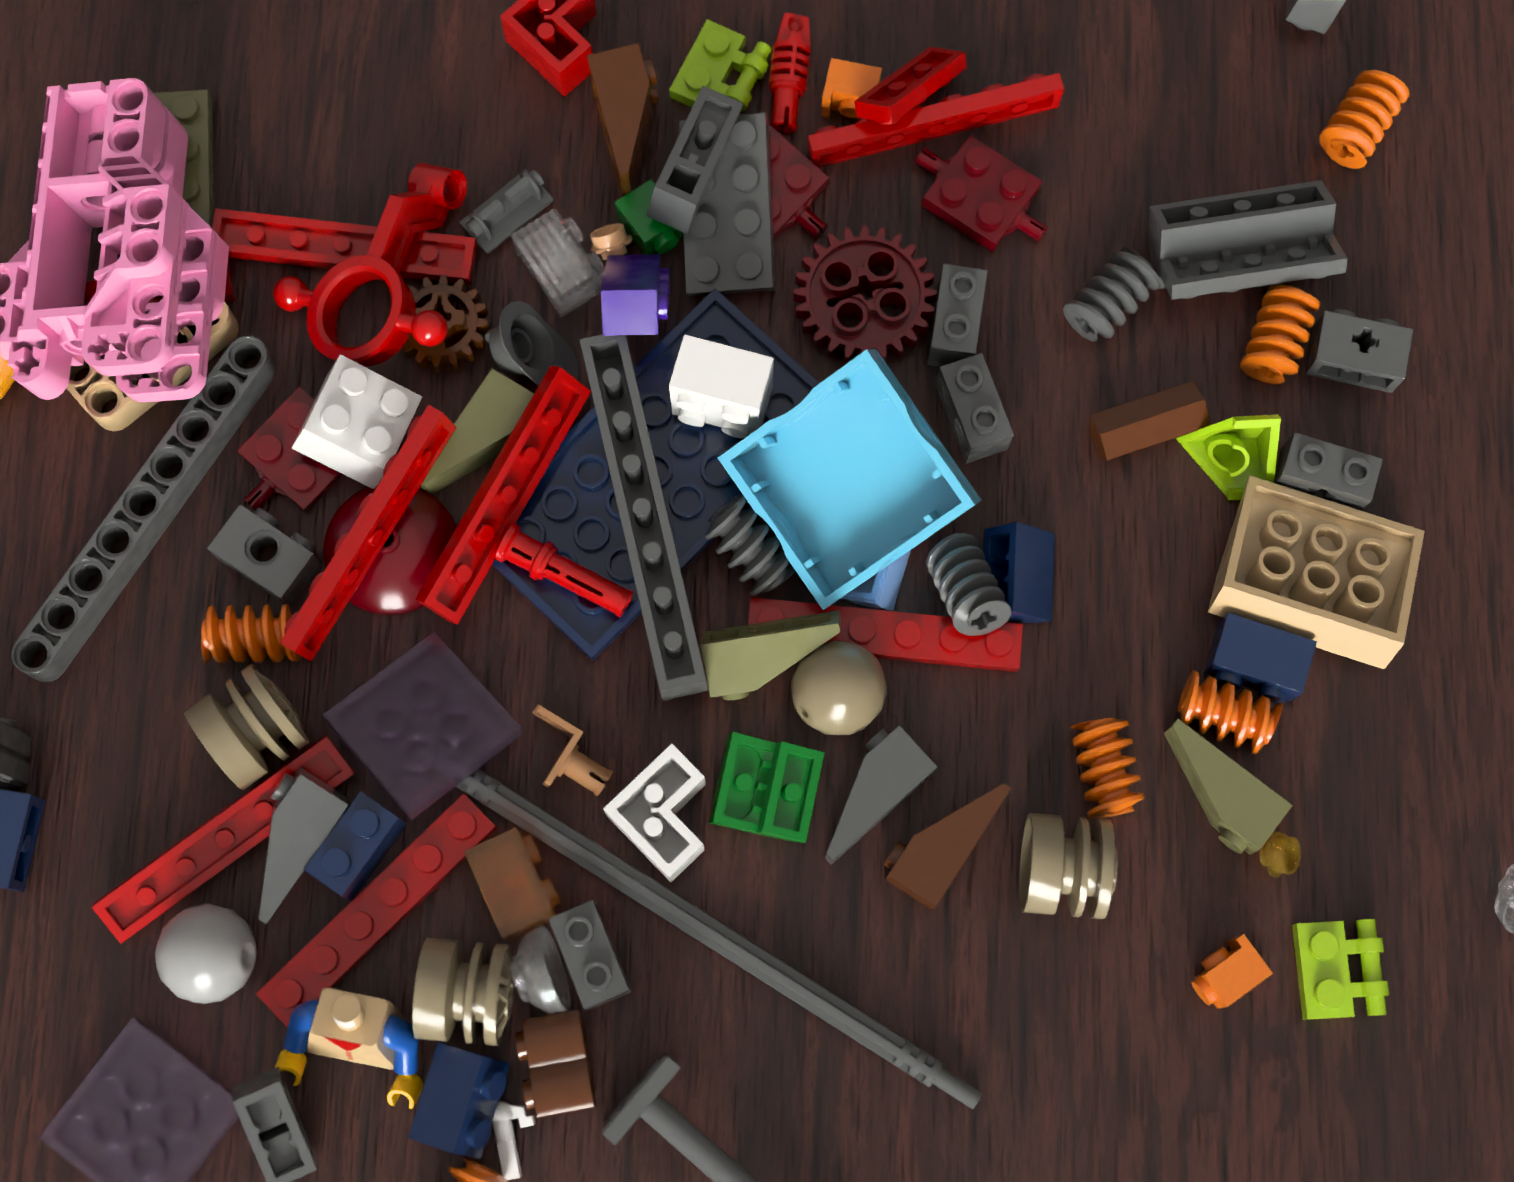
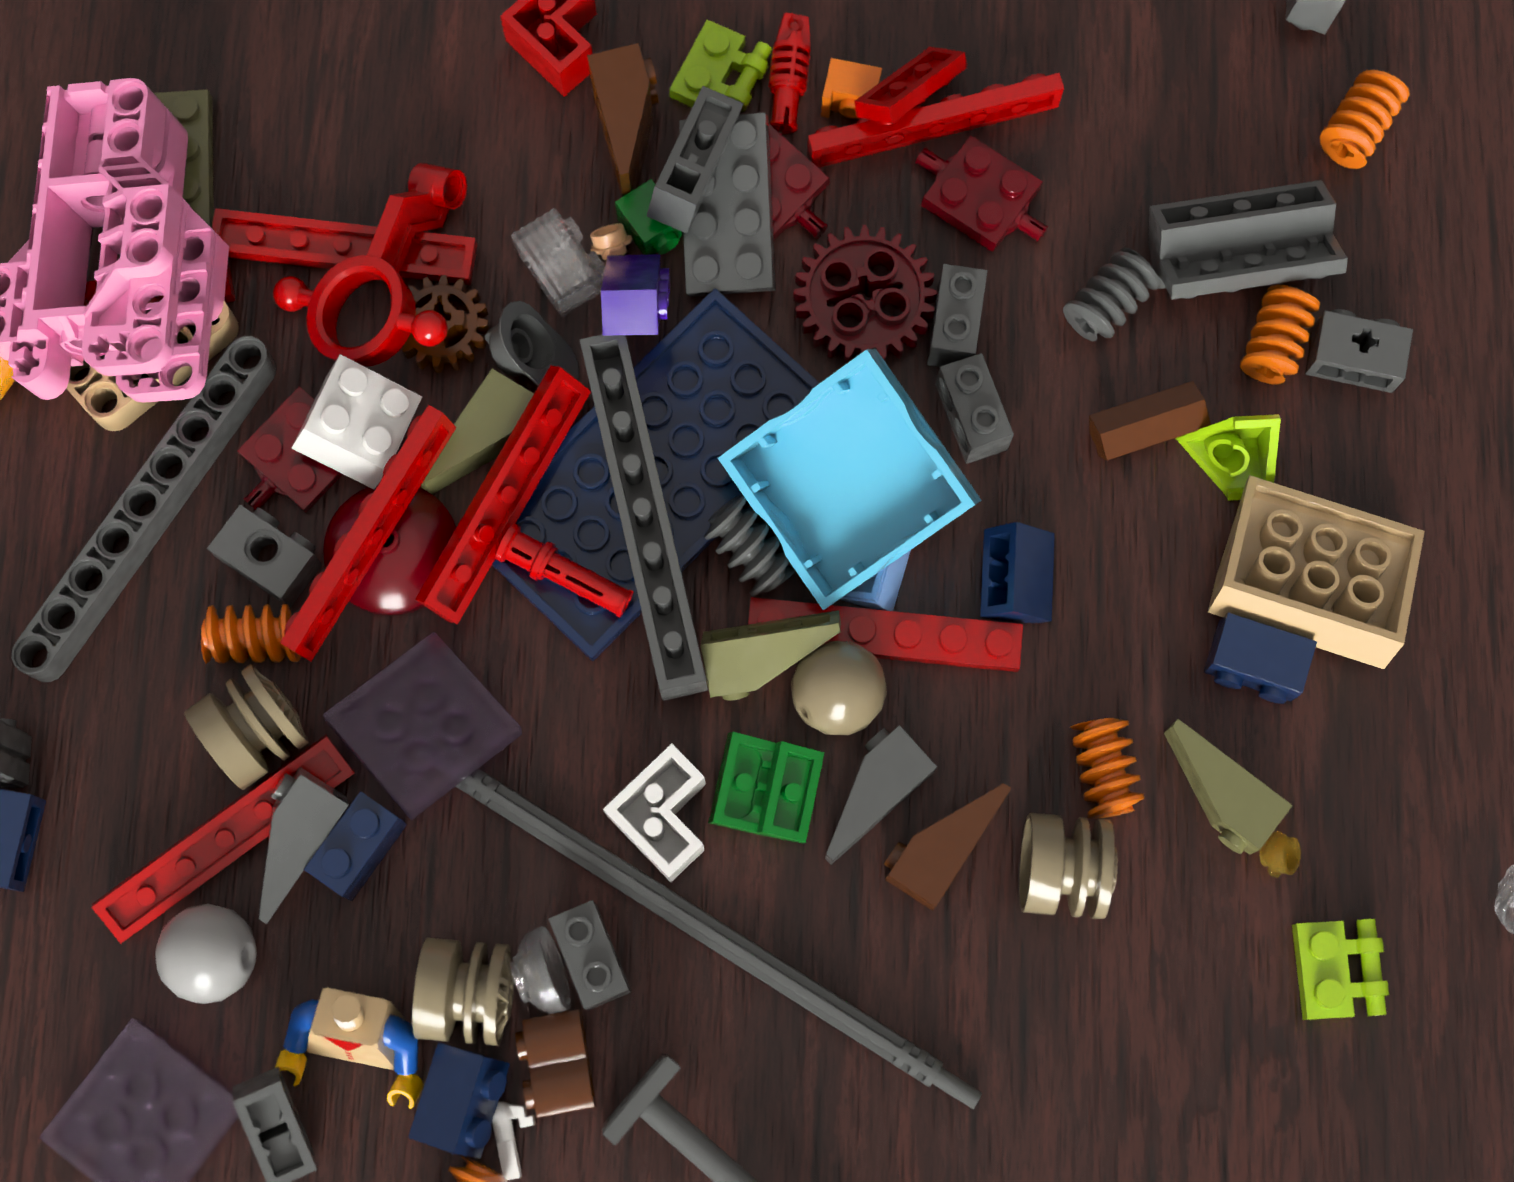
(378, 908): red plate -> none
(507, 210): dark grey hinge -> none
(512, 883): clear orange brick -> none
(571, 761): medium nougat bracket -> none
(720, 386): white brick -> none
(967, 585): dark grey piece -> none
(1228, 712): orange piece -> none
(1230, 973): orange brick -> none
(1328, 471): dark grey brick -> none

